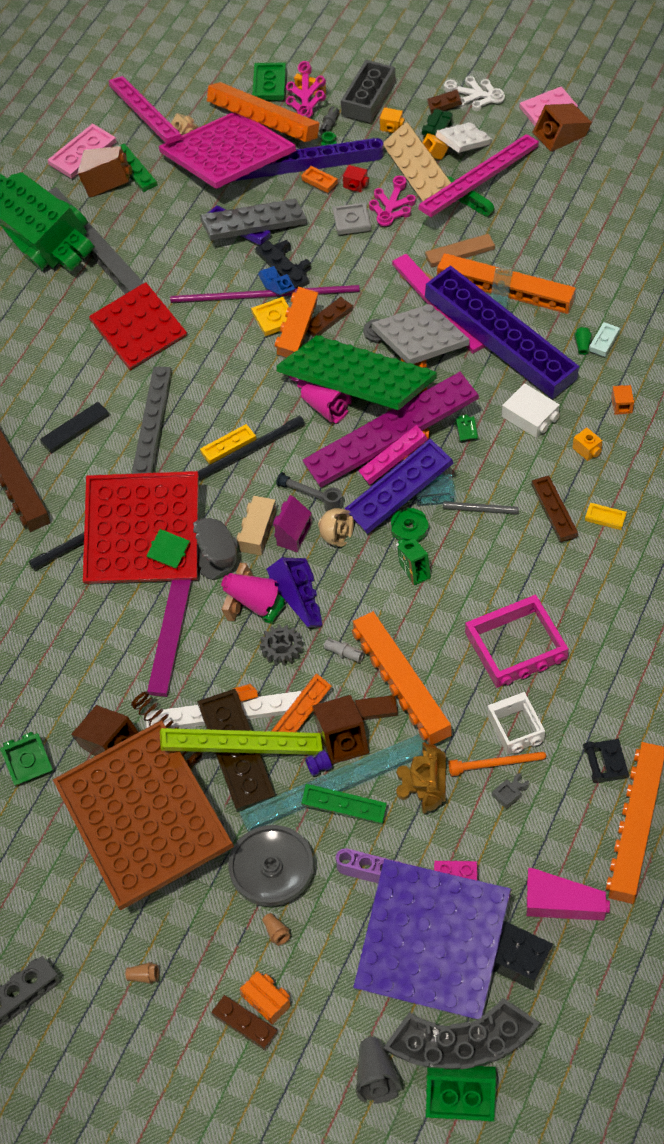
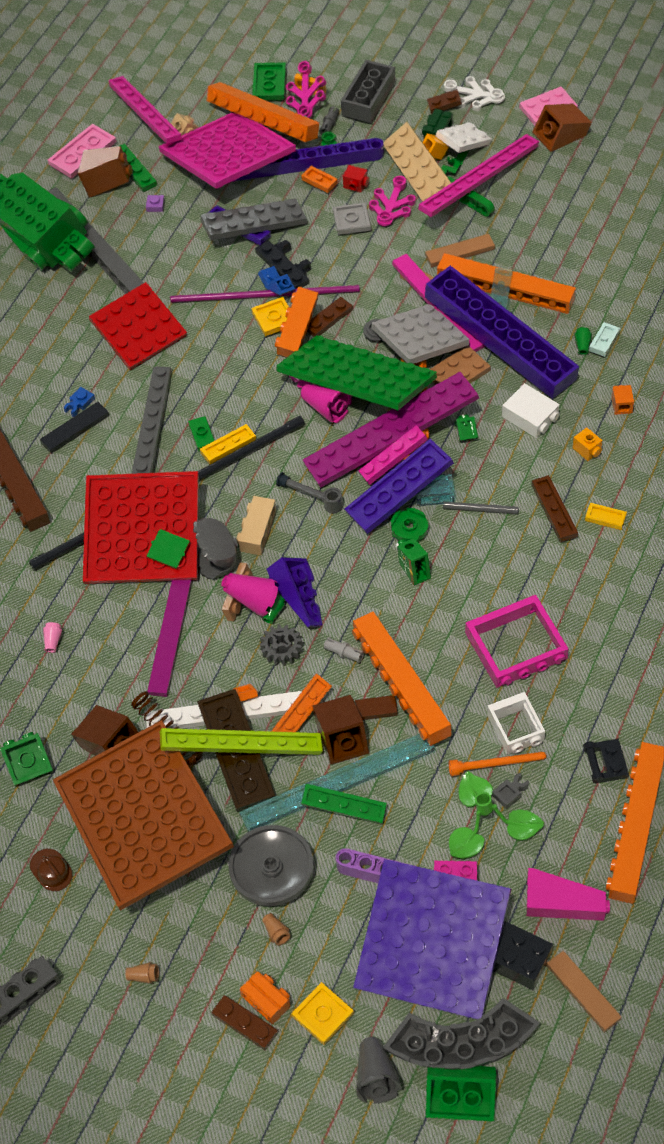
(51, 869): none -> reddish brown piece
(52, 633): none -> bright pink cone
(80, 399): none -> blue plate
(155, 203): none -> medium lavender plate
(201, 432): none -> green plate
(292, 524): magenta slope -> none
(319, 762): dark purple wheel -> none
(322, 1013): none -> yellow plate
(336, 526): tan cylinder -> none
(391, 120): light orange brick -> none
(425, 778): pearl gold piece -> none
(457, 162): none -> green piece
(463, 361): none -> medium nougat plate
(478, 791): none -> bright green plant
(584, 991): none -> medium nougat tile

